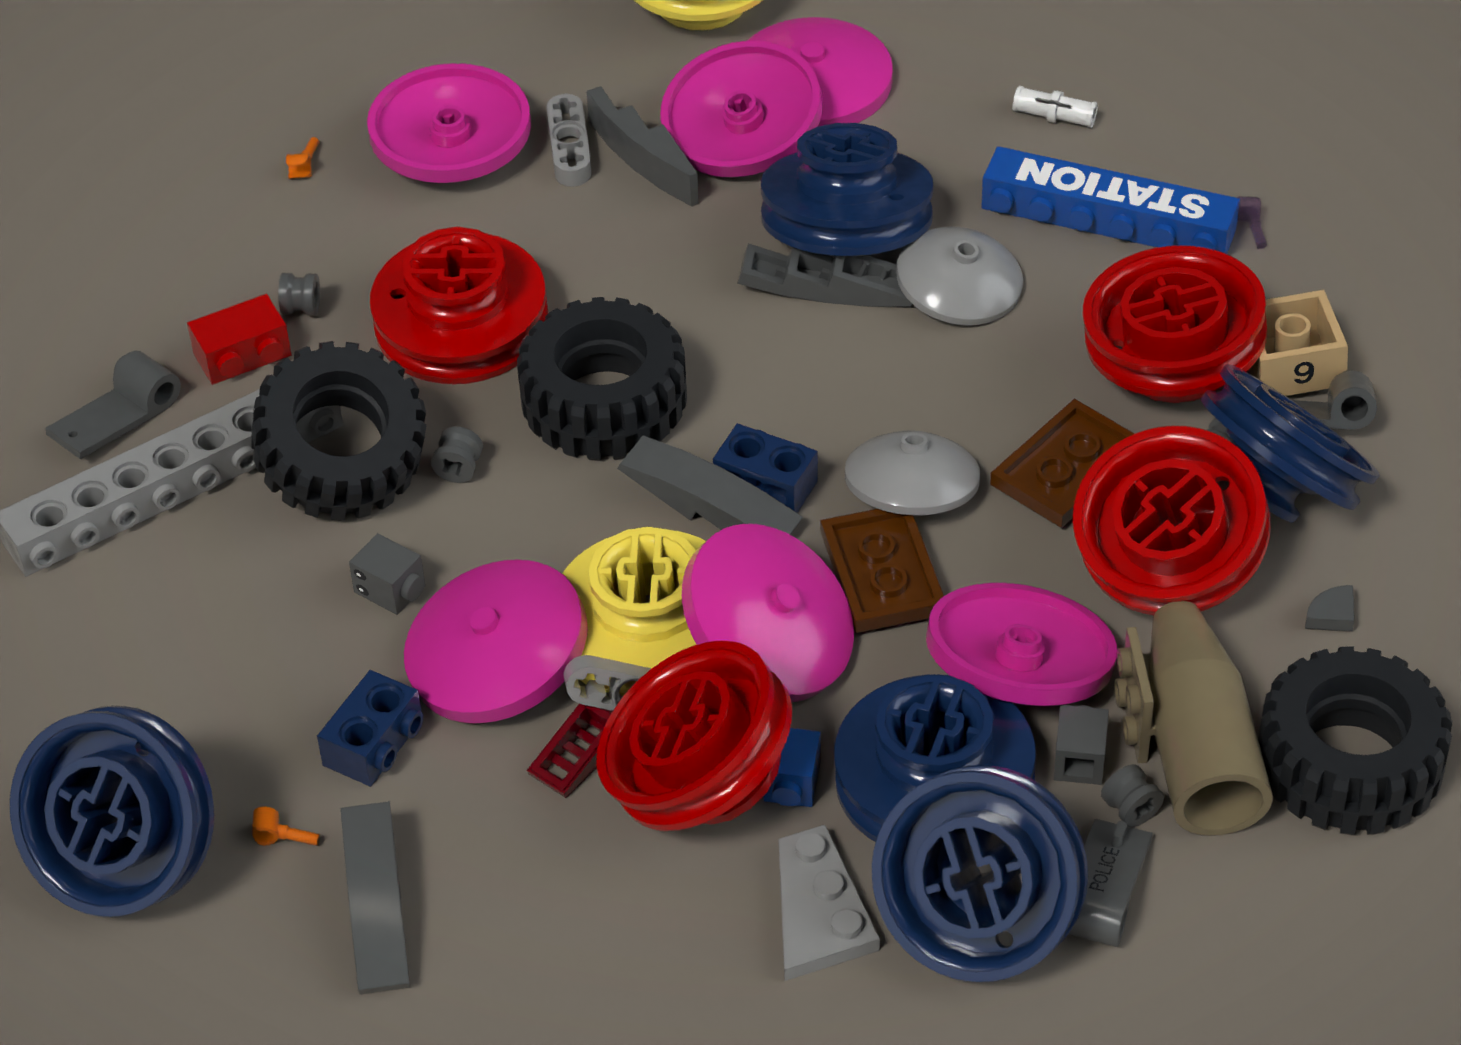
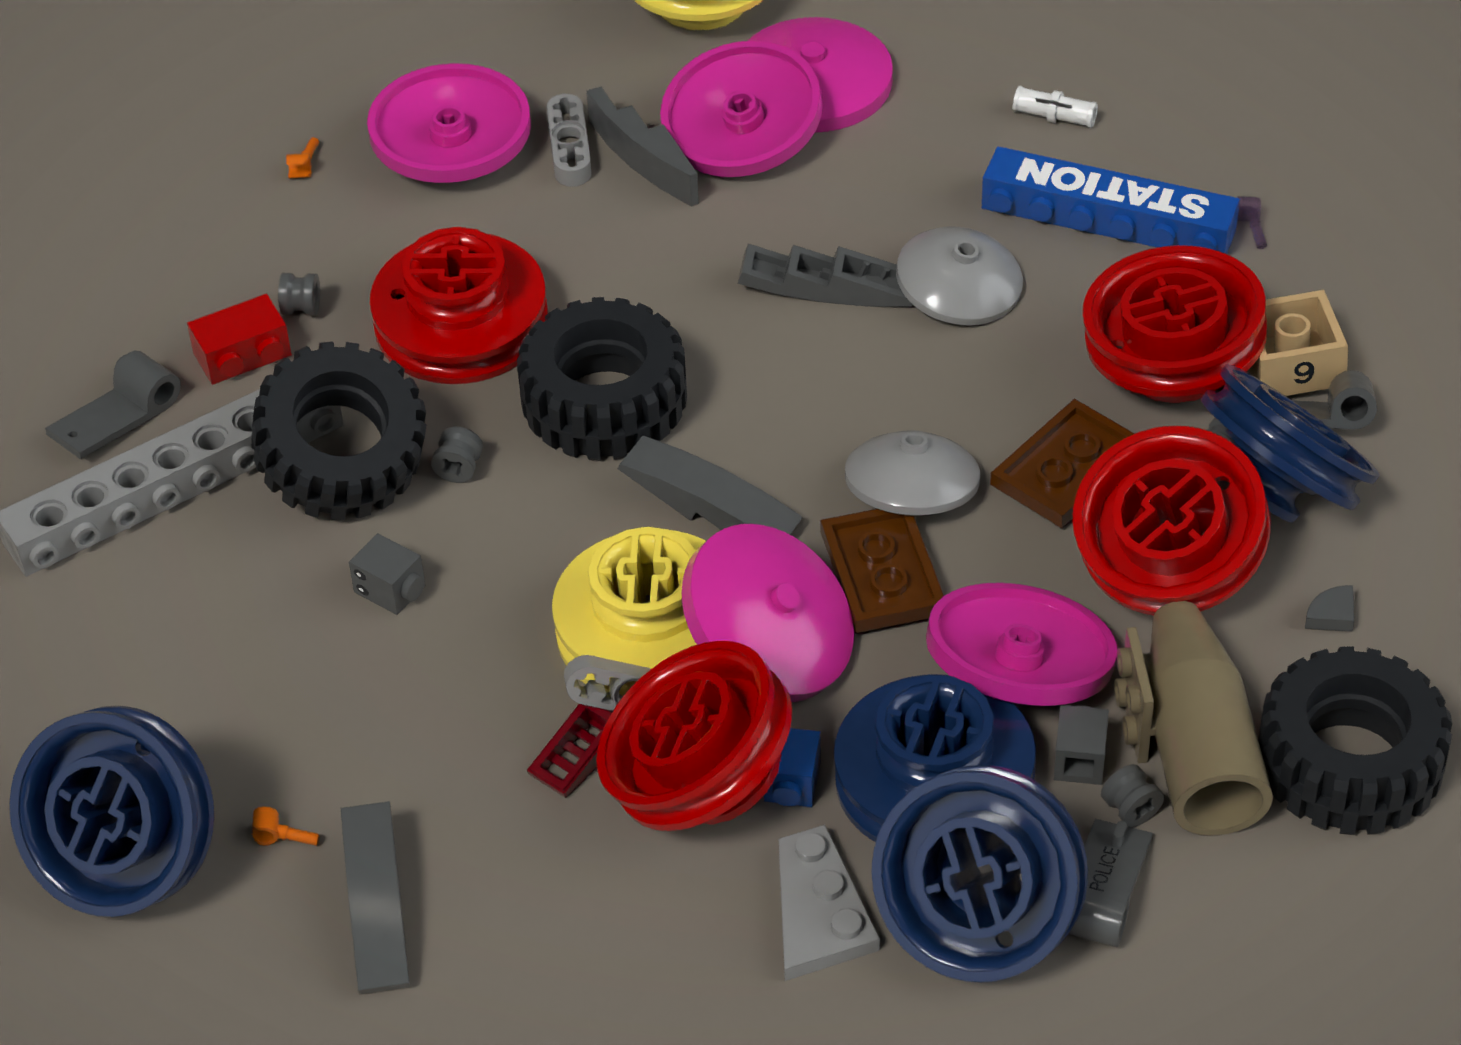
(370, 728): dark blue brick -> none
(495, 641): dark pink dish -> none
(771, 464): dark blue brick -> none
(846, 193): dark blue wheel -> none

